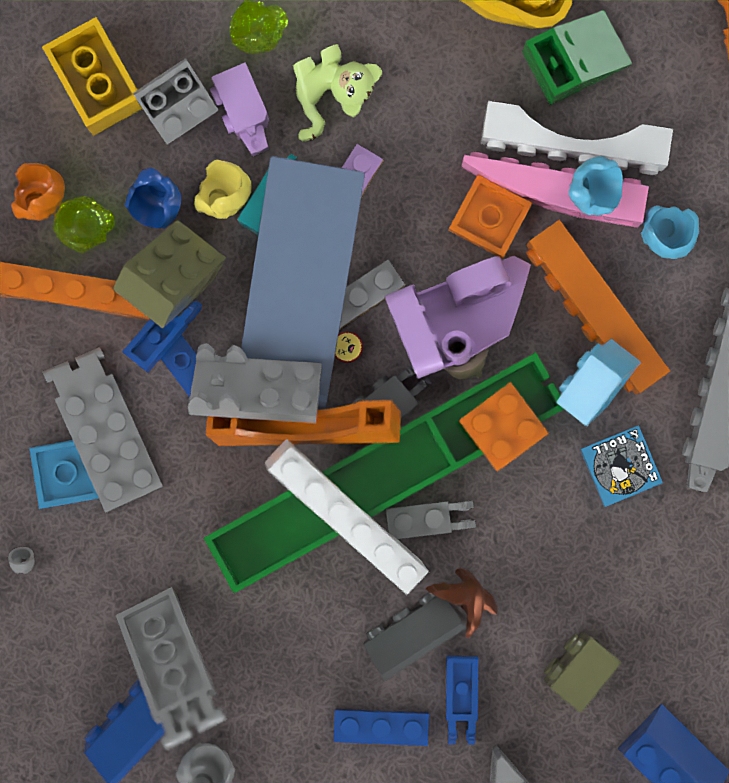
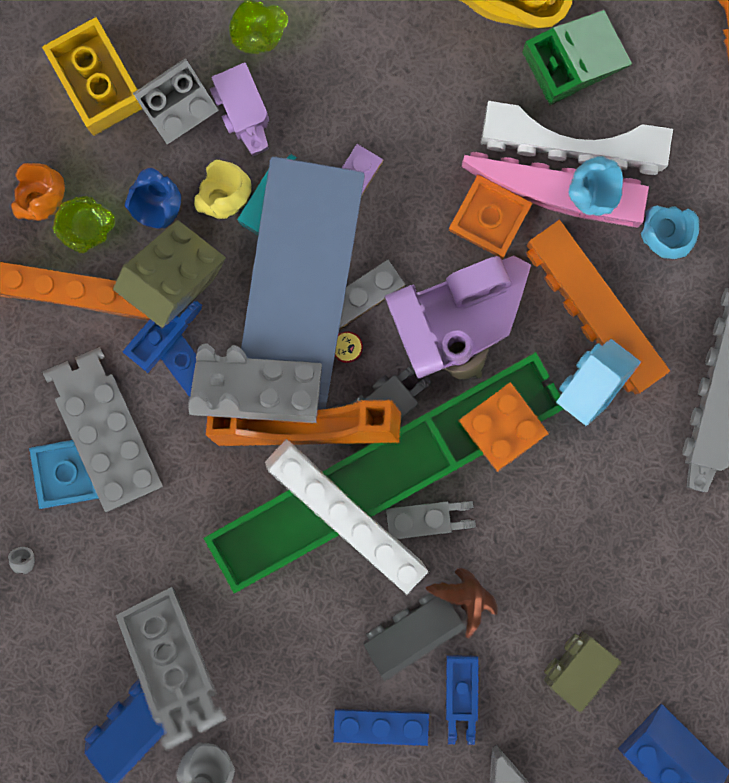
(349, 84): yellowish green animal -> none
(621, 466): tile -> none

